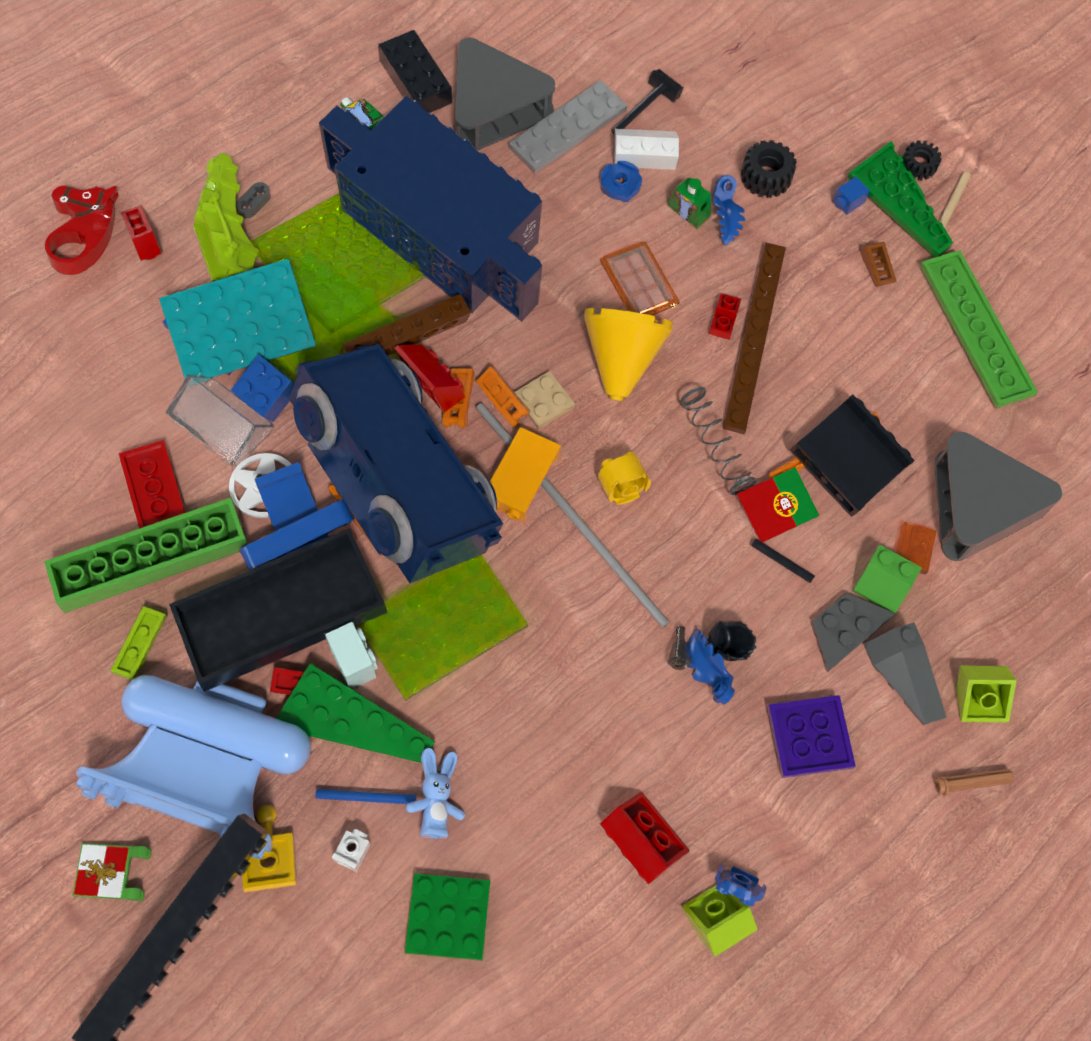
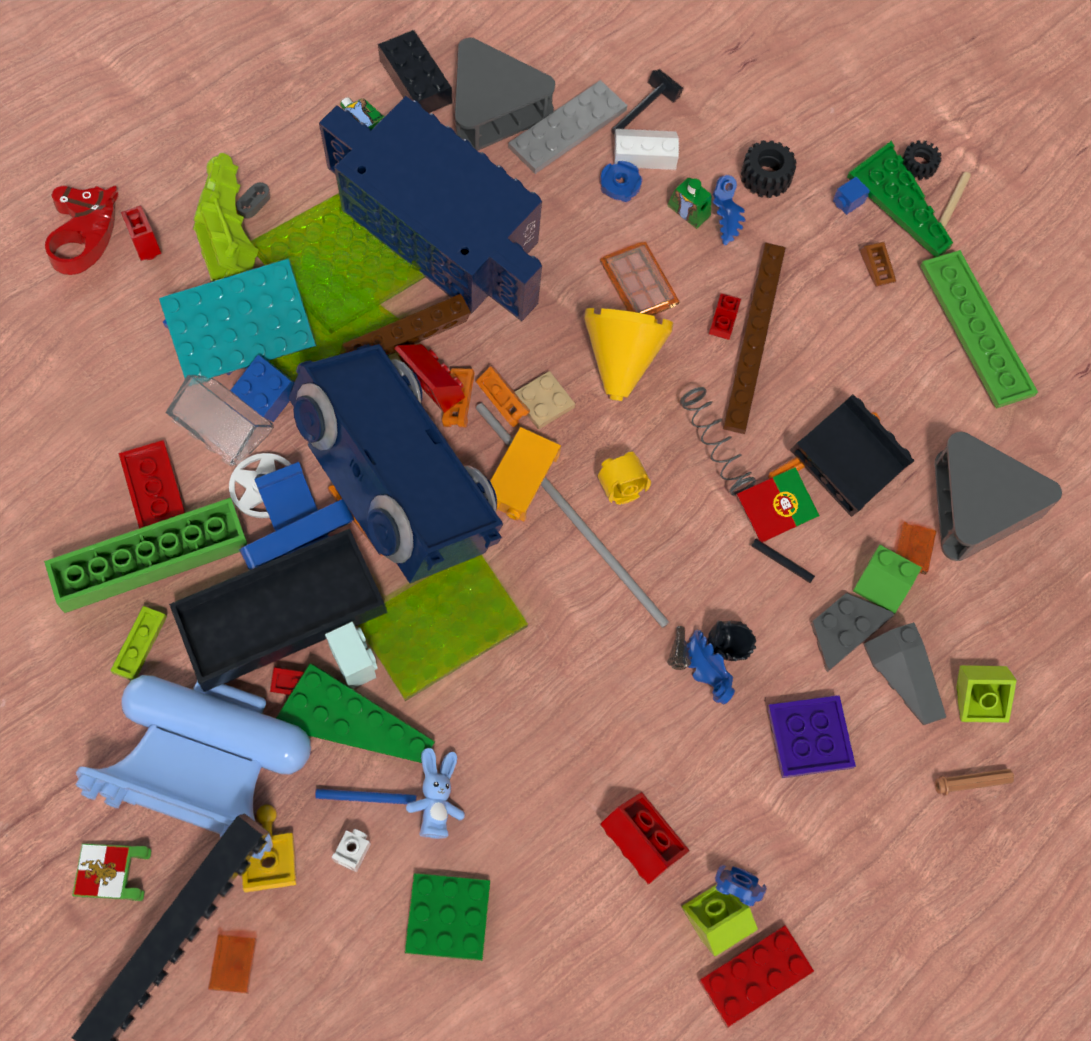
(232, 964): none -> clear orange plate
(756, 976): none -> red plate

